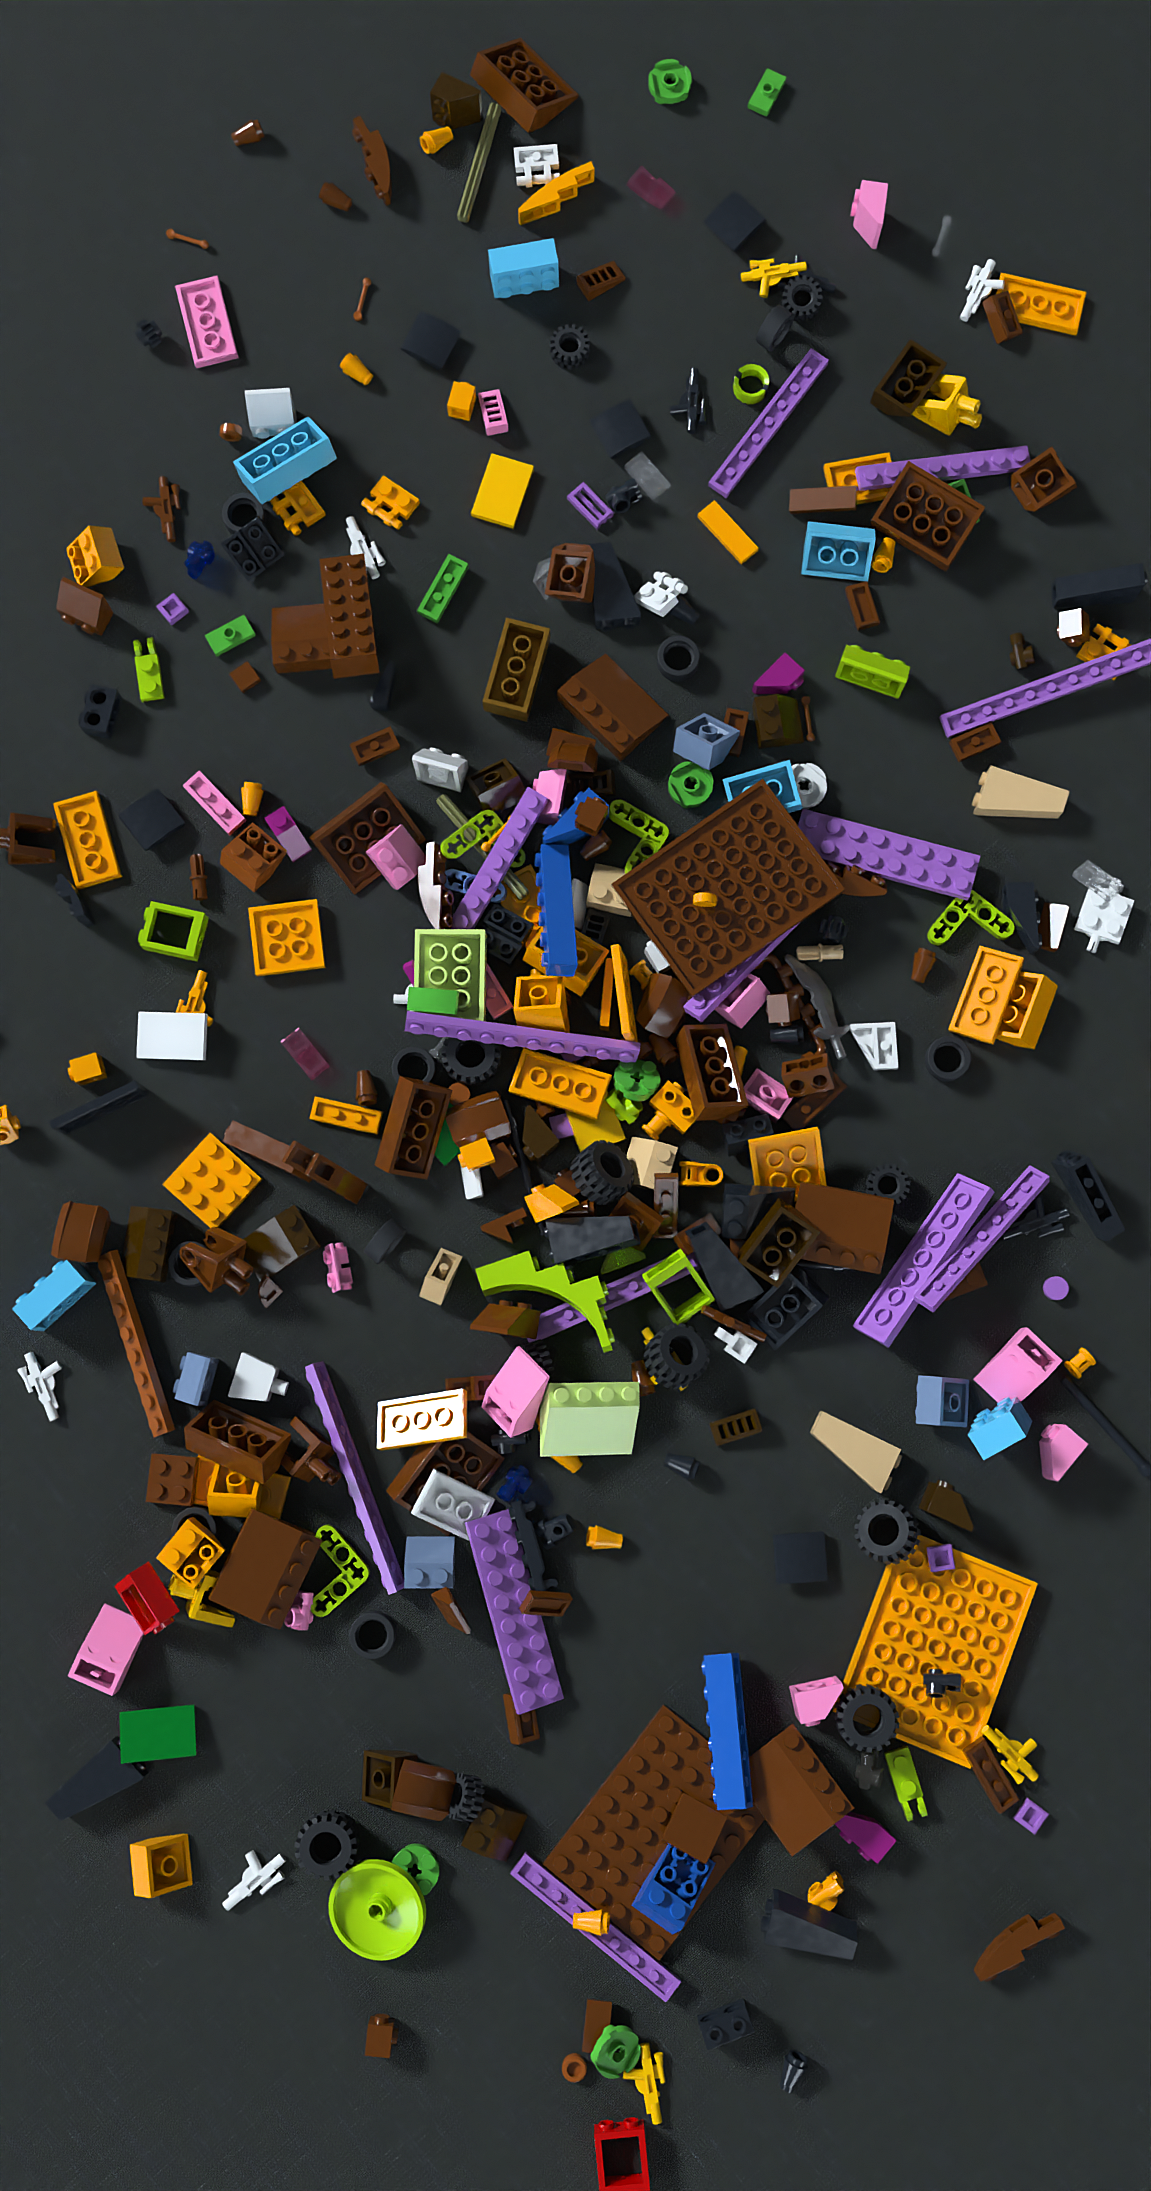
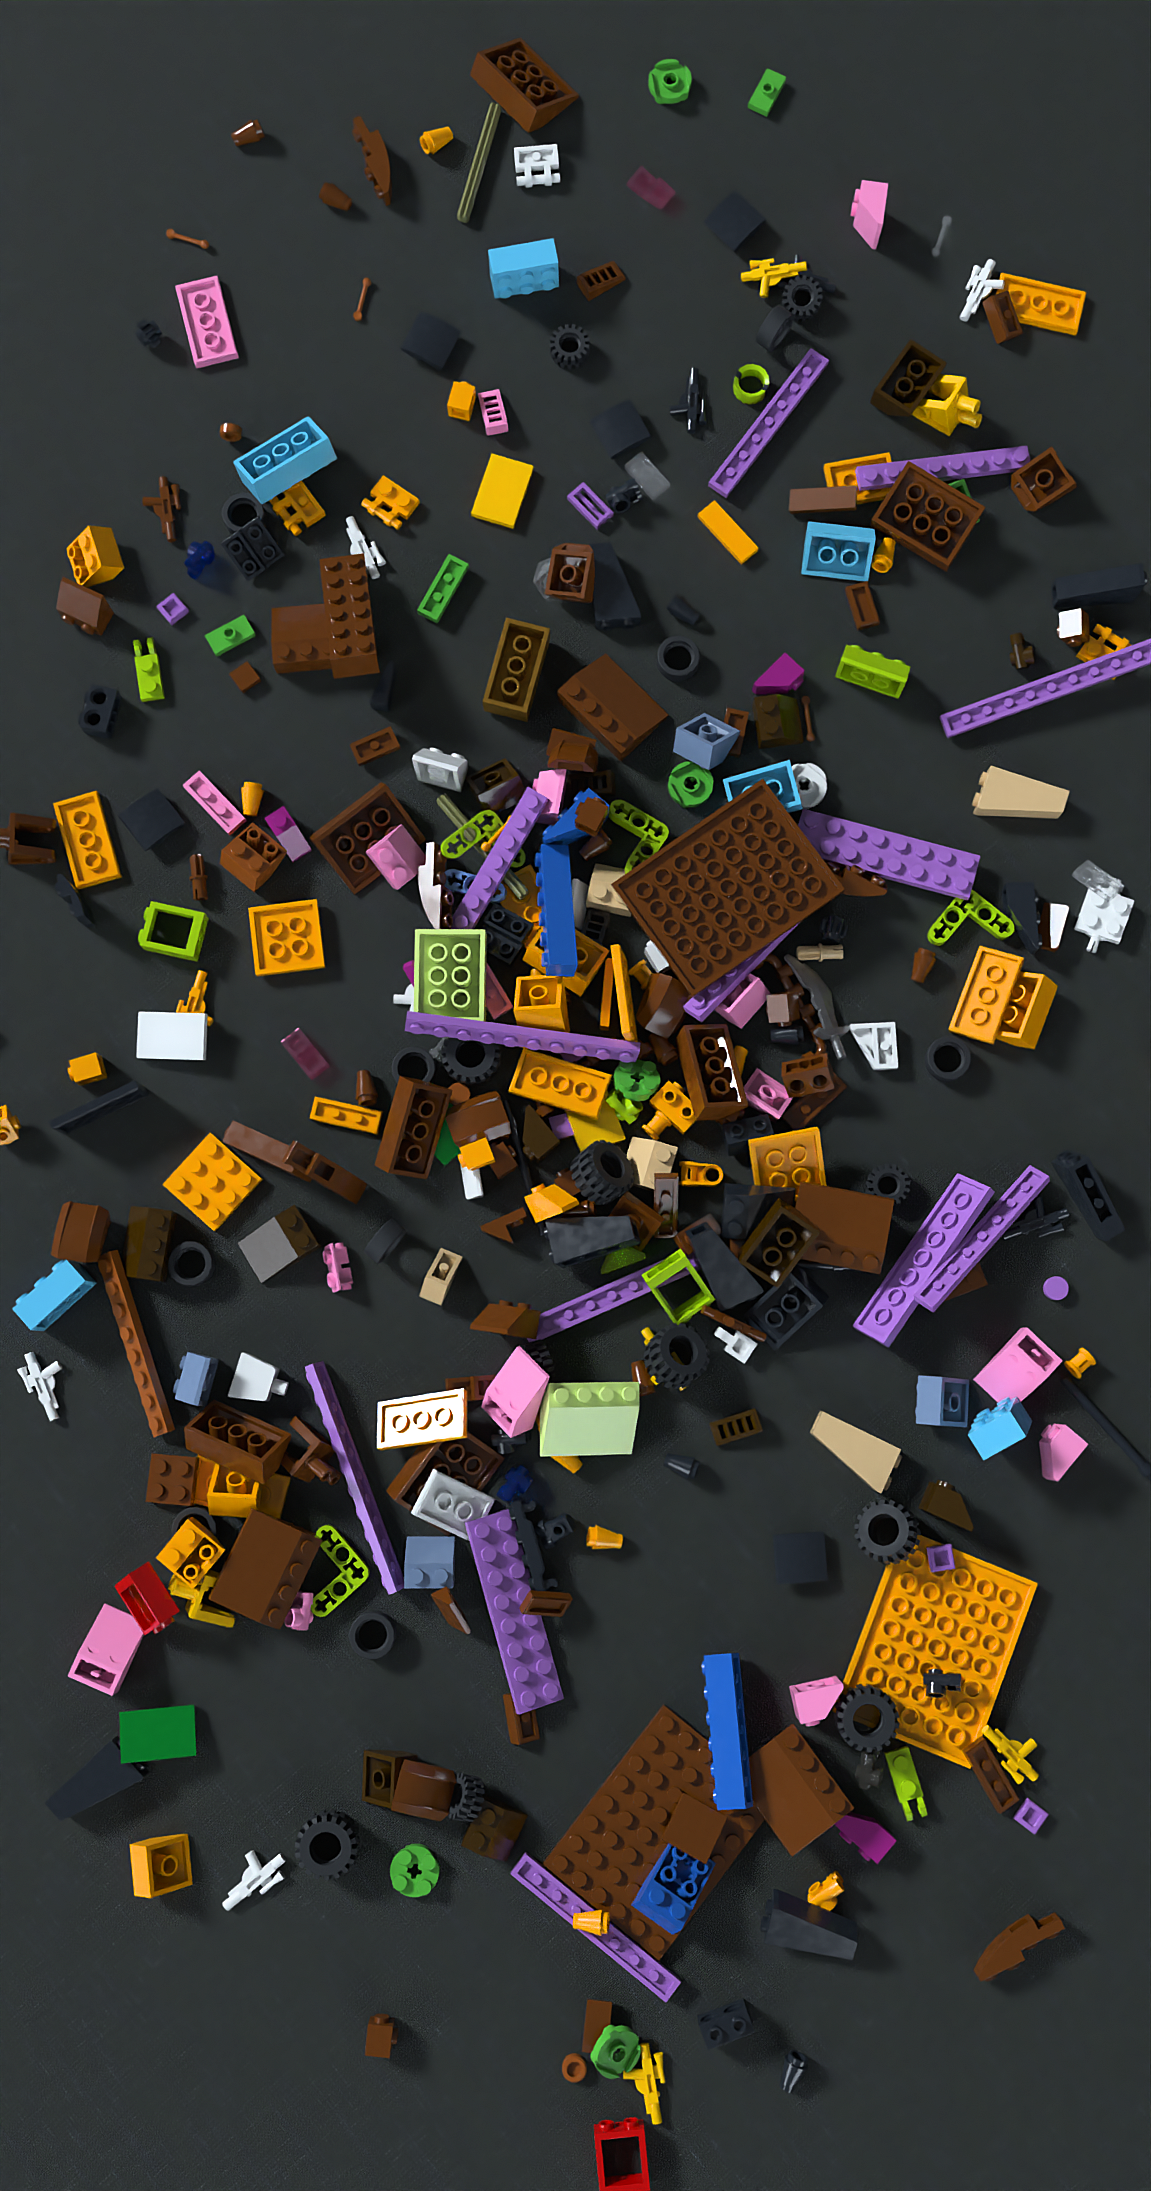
(220, 1263): reddish brown piece -> none
(268, 1291): tile -> none
(270, 411): white slope -> none
(356, 369): light orange cone -> none
(377, 1909): lime dish -> none
(432, 1000): bright green slope -> none
(455, 102): dark brown slope -> none
(521, 1273): lime arch -> none
(548, 198): light orange slope -> none
(656, 598): white plate -> none
(705, 899): light orange tile -> none
(975, 742): reddish brown plate -> none

